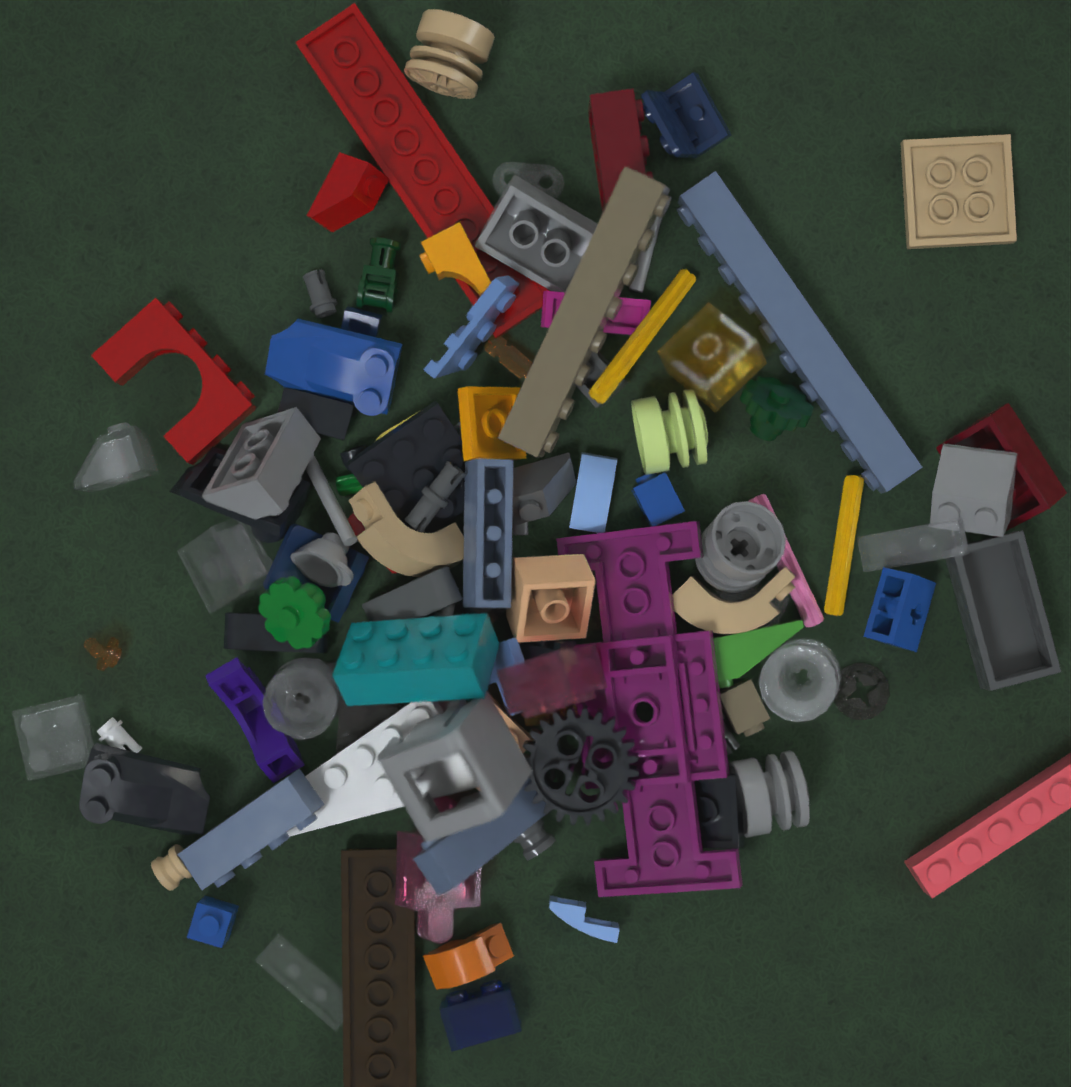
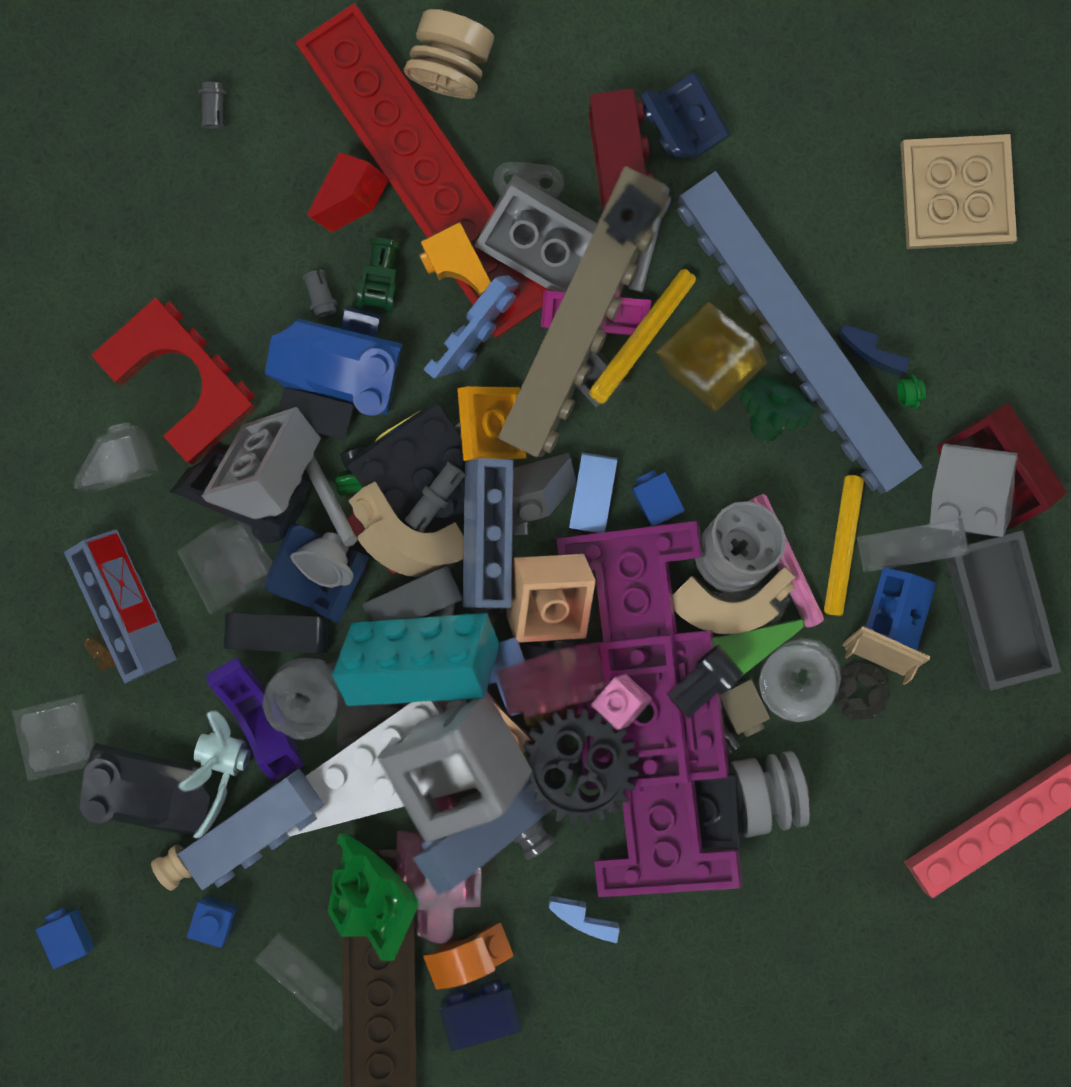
(64, 937): none -> blue brick
(116, 736): white pin -> none
(120, 605): none -> sand blue brick
(212, 104): none -> dark grey pin
(219, 754): none -> light aqua plant
(295, 612): green plant -> none
(370, 899): none -> green slope
(509, 356): clear orange axle -> none
(621, 701): none -> bright pink brick
(645, 214): none -> black brick
(669, 431): yellowish green wheel -> none
(712, 675): none -> black piece
(863, 345): none -> dark blue slope
(885, 652): none -> tan piece
(910, 391): none -> green plate

